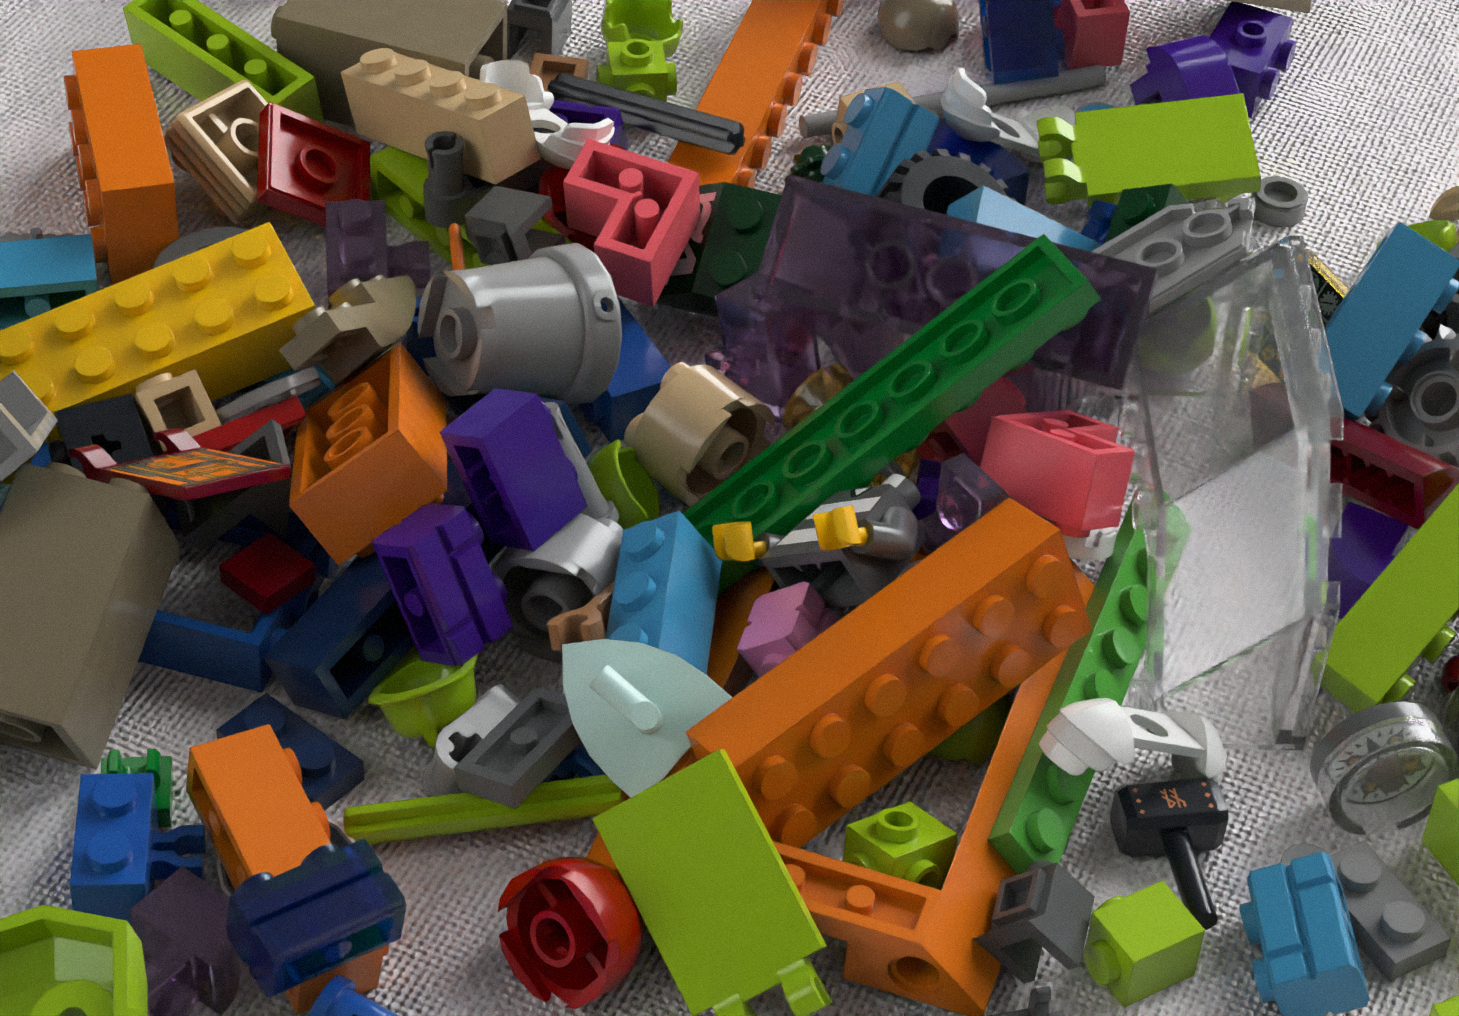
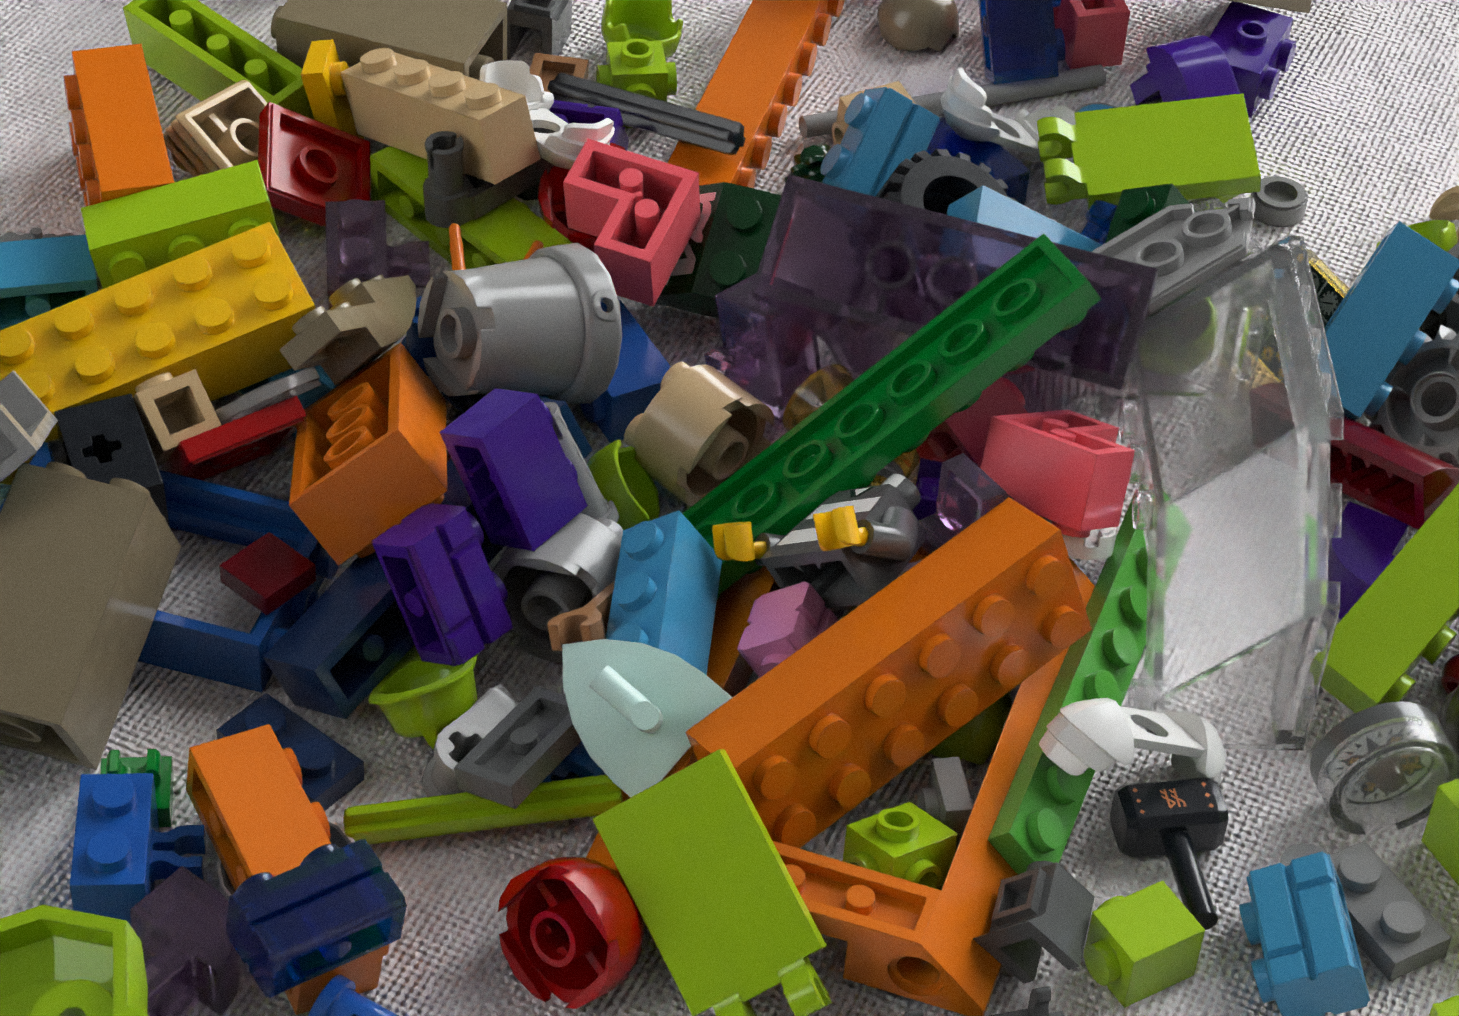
(174, 220): none -> lime brick
(185, 471): flag -> none
(212, 516): dark grey slope -> none
(326, 88): none -> yellow plate
(503, 225): dark grey window -> none
(947, 795): none -> light grey plate

